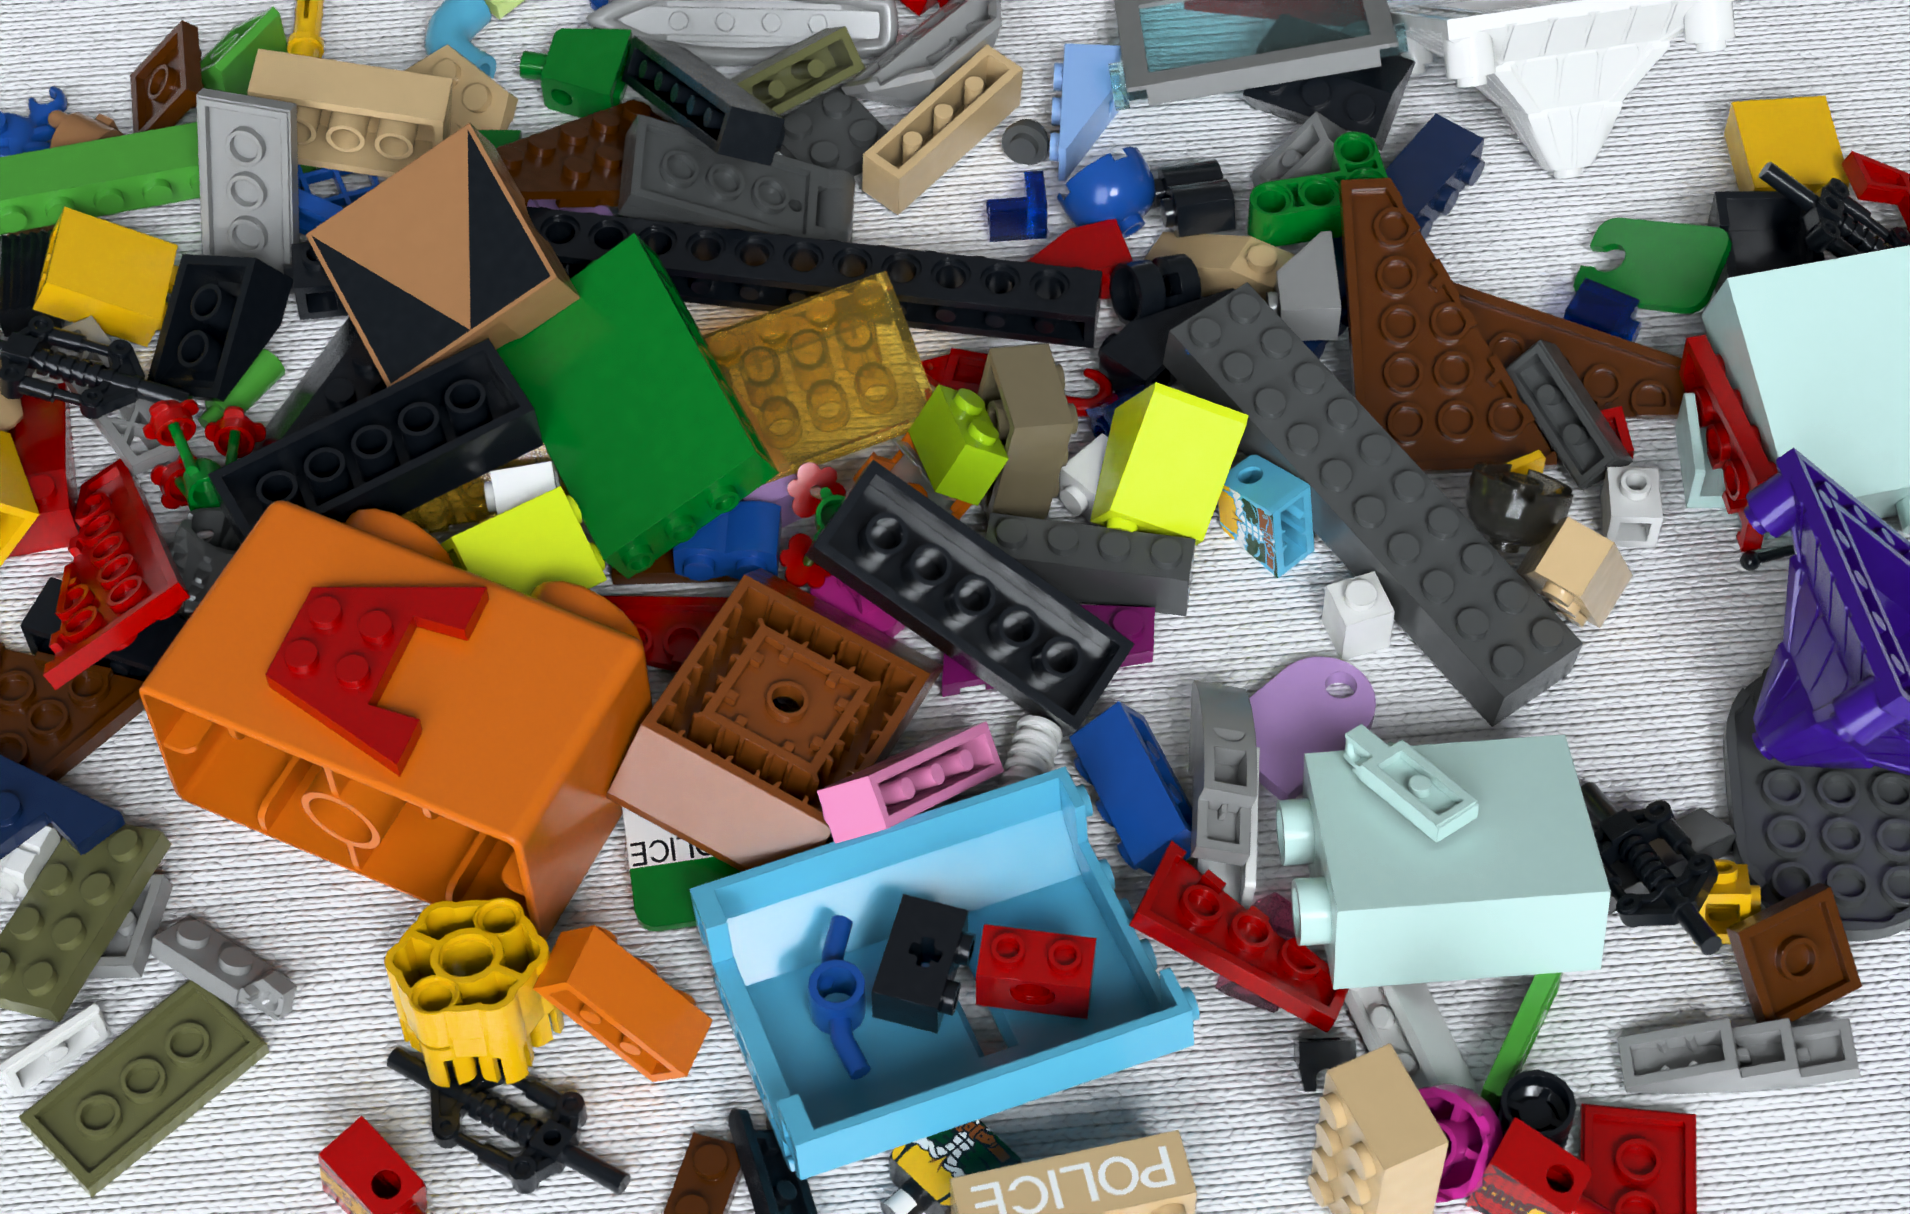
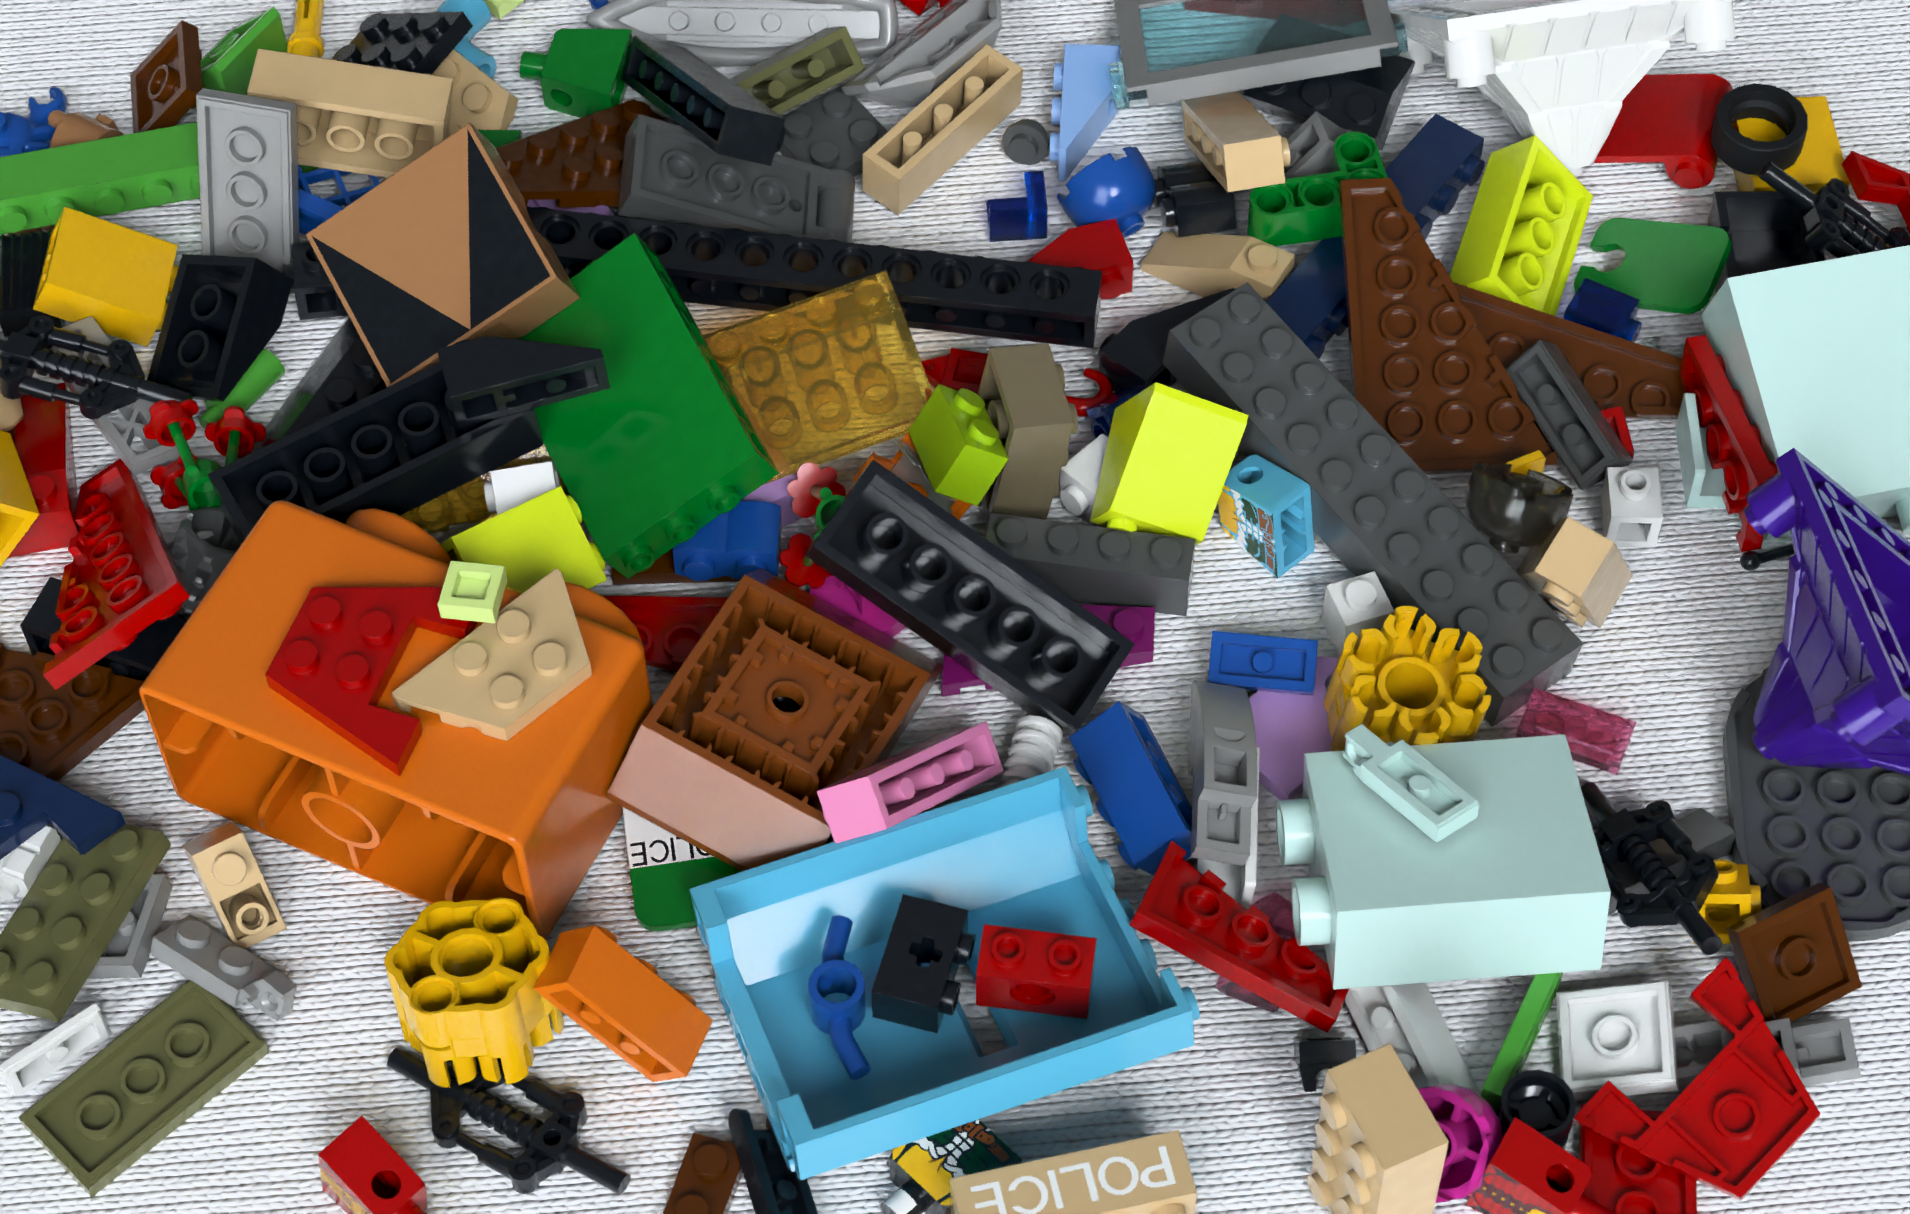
(234, 885): none -> tan slope
(406, 40): none -> black plate
(472, 592): none -> yellowish green plate
(507, 668): none -> tan wing
(508, 376): none -> black slope
(1153, 286): black wheel -> none
(1235, 141): none -> tan brick
(1263, 662): none -> blue panel
(1309, 291): light grey slope -> none
(1407, 684): none -> yellow piece
(1523, 227): none -> neon yellow slope
(1592, 734): none -> clear pink plate
(1617, 1037): none -> white tile
(1671, 123): none -> red door
(1732, 1116): none -> red wing
(1764, 103): none -> black tyre

